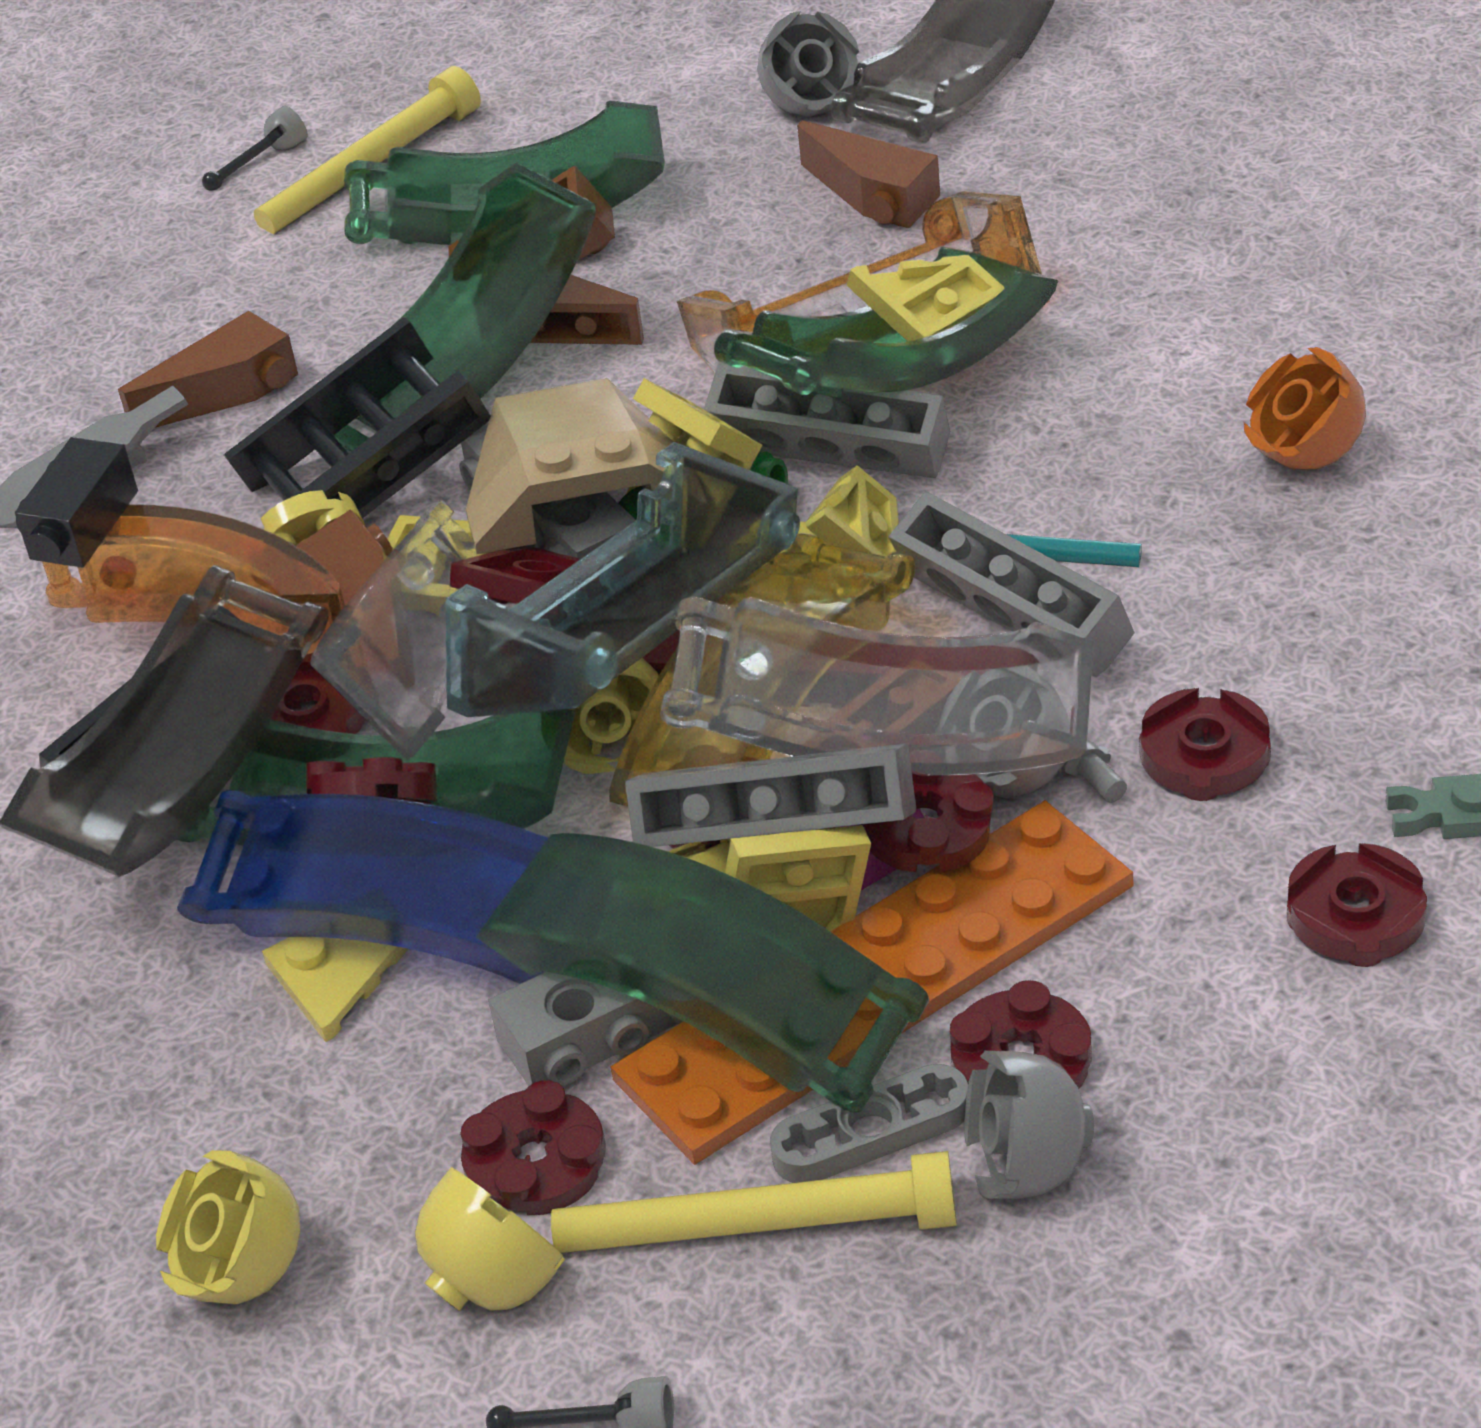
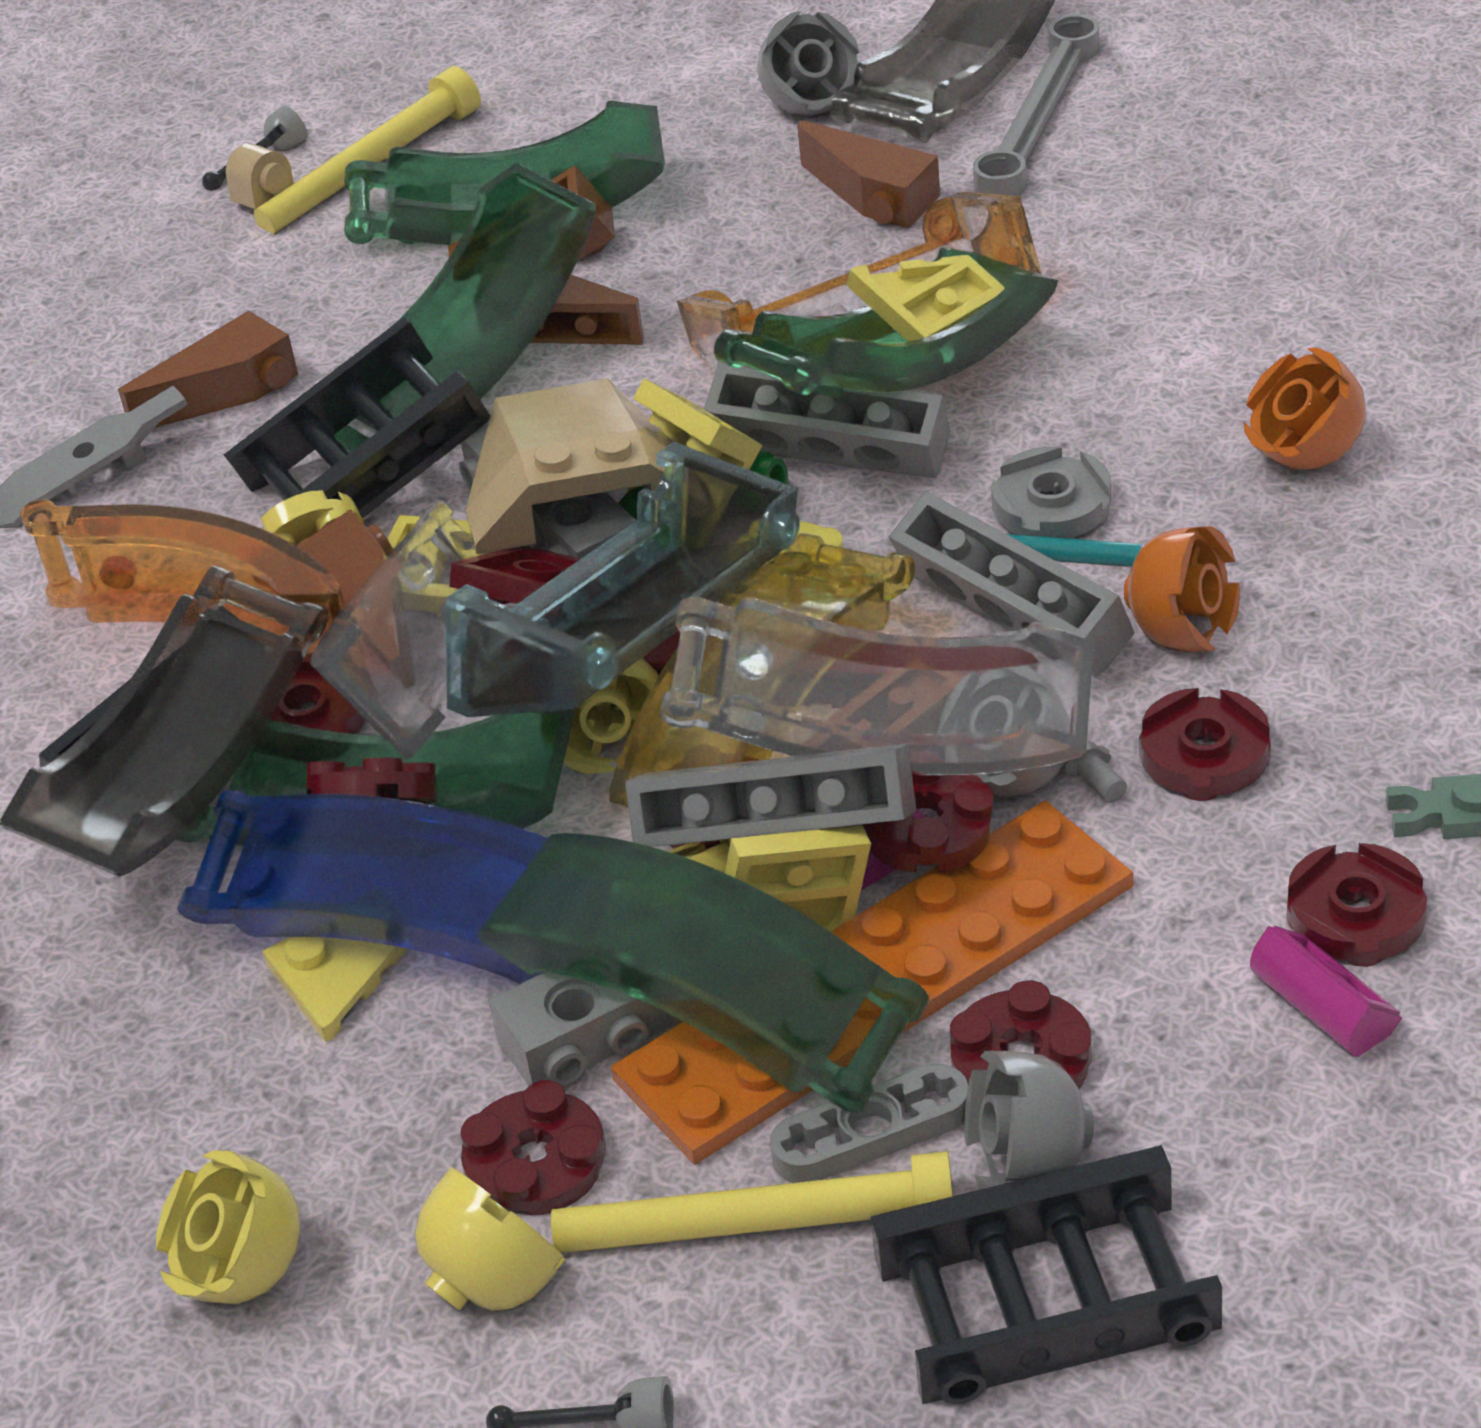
(76, 502): black brick -> none
(256, 175): none -> tan plate
(856, 514): light yellow wing -> none
(1027, 1212): none -> black fence
(1071, 41): none -> light grey piece
(1073, 512): none -> light grey plate
(1182, 576): none -> orange cylinder
(1323, 990): none -> dark pink brick

